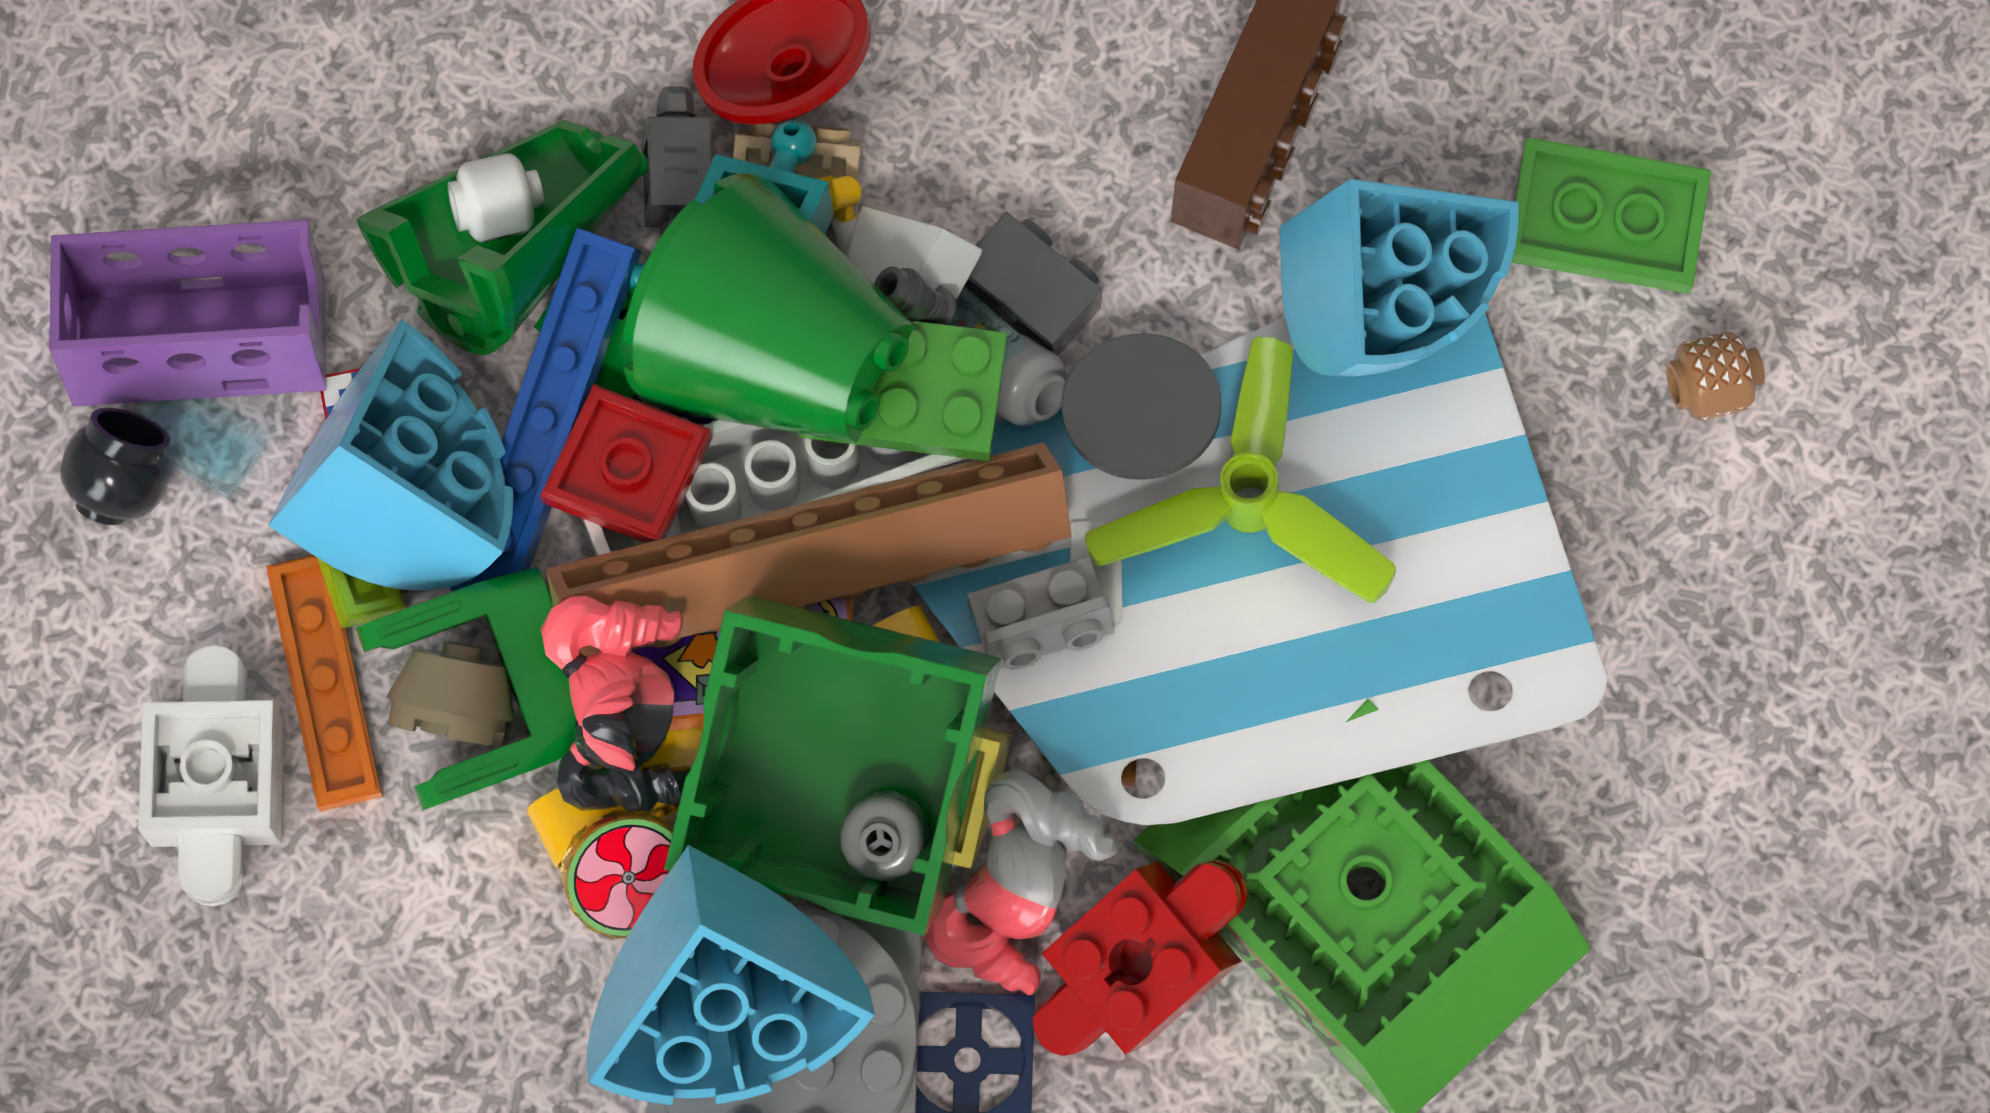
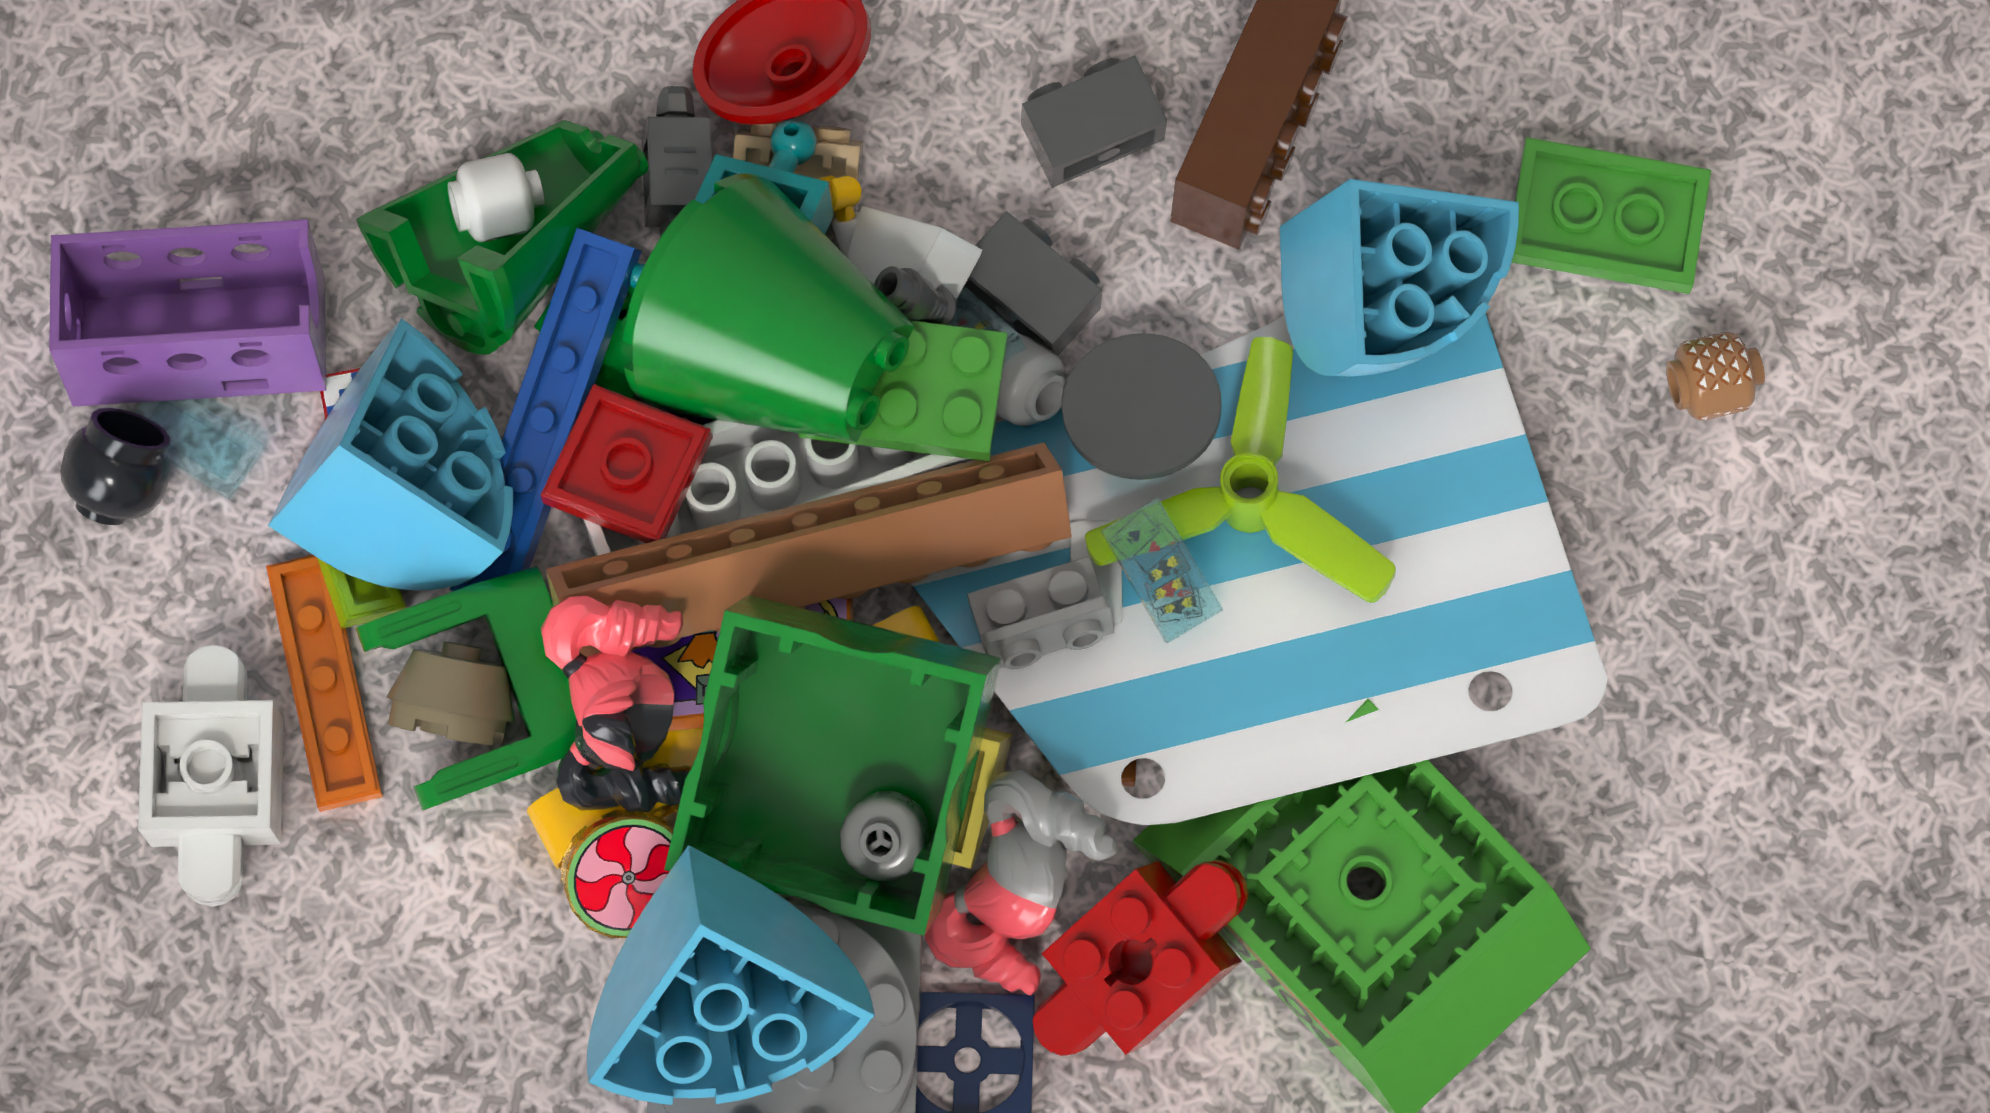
(1092, 119): none -> dark grey brick
(1161, 570): none -> clear light blue tile

